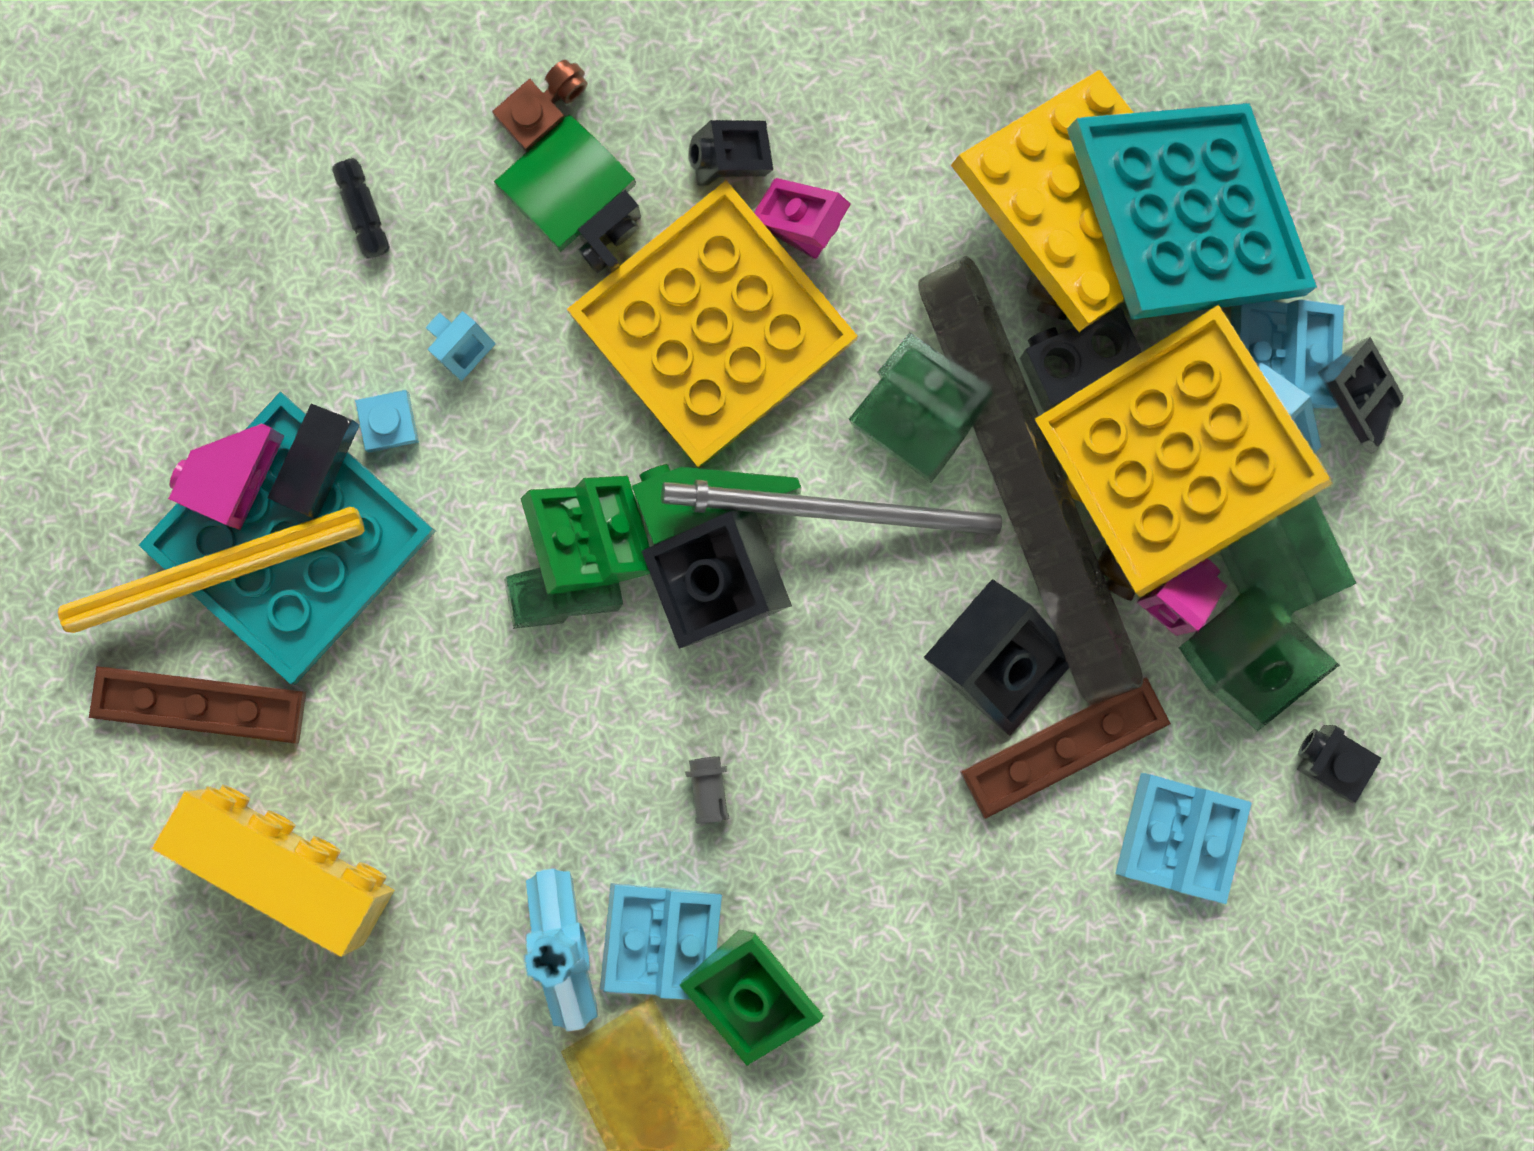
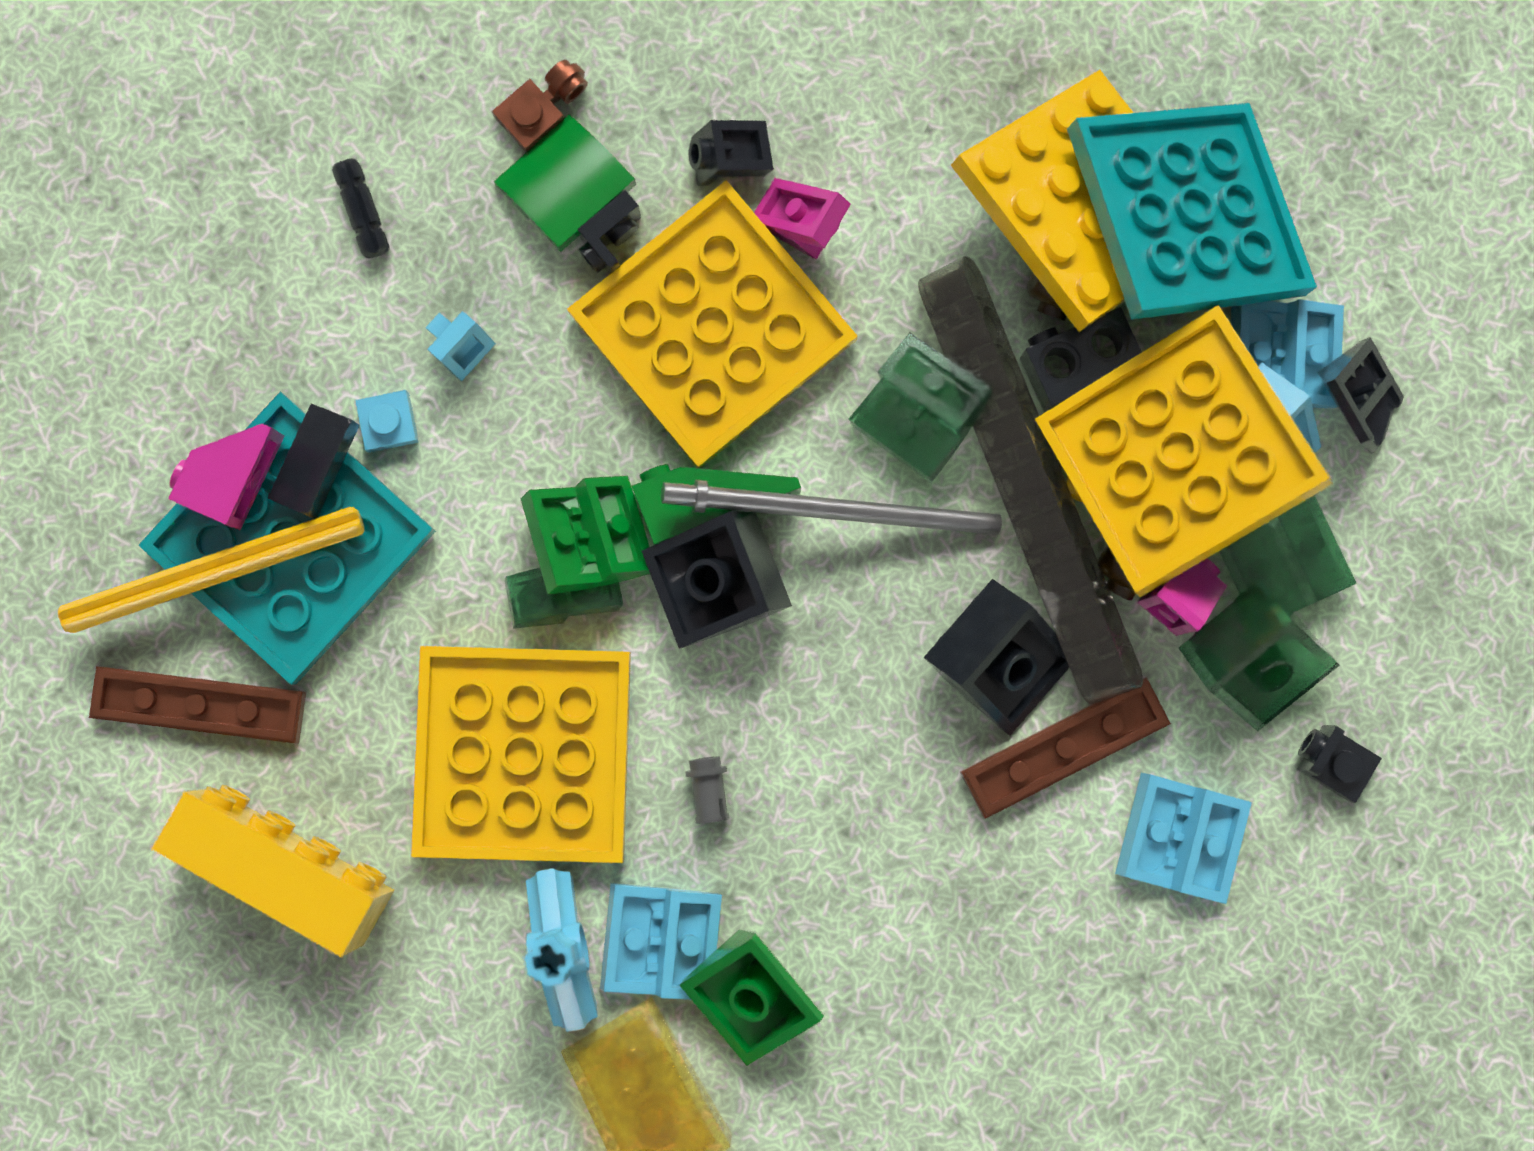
(521, 754): none -> yellow plate

